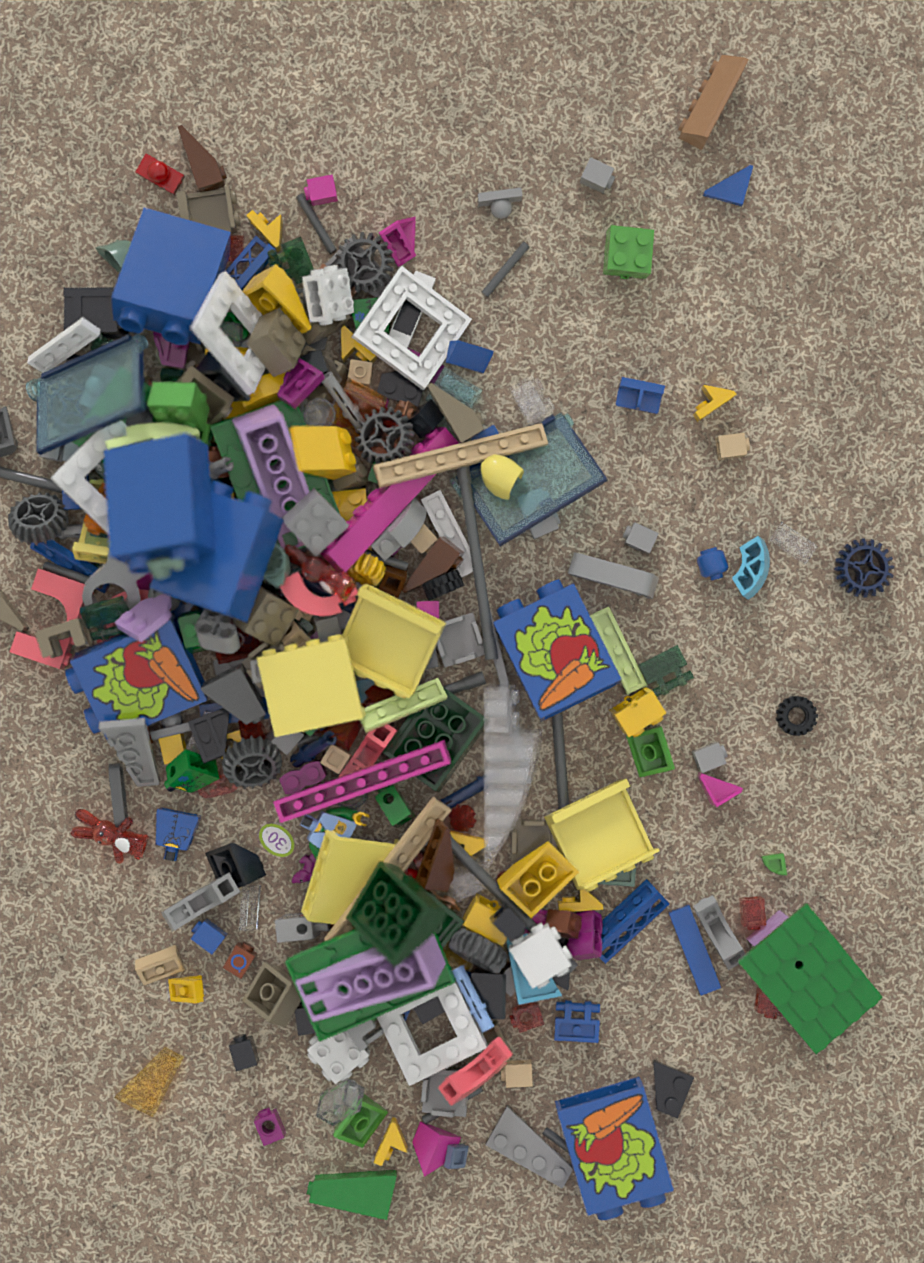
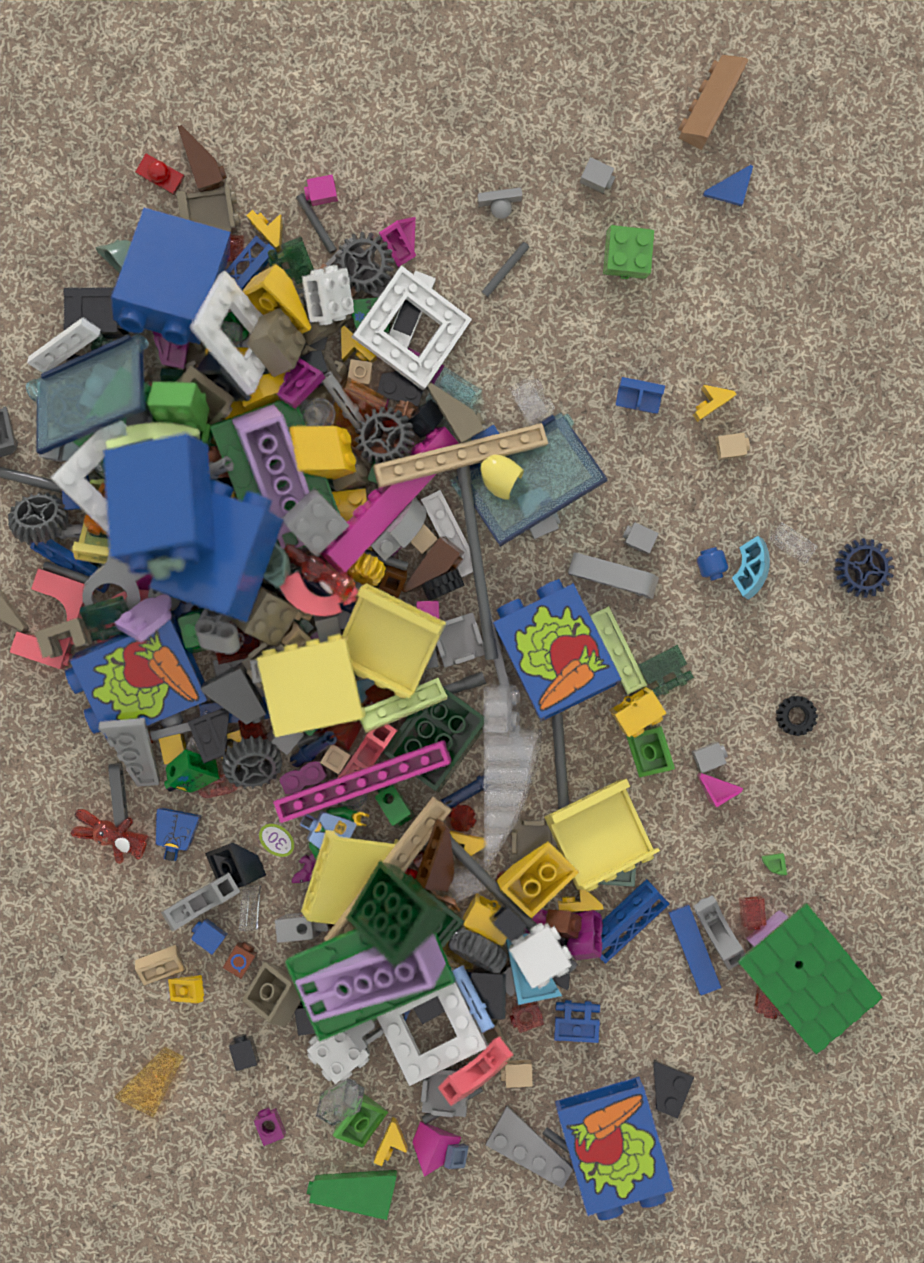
(468, 356): blue slope -> none

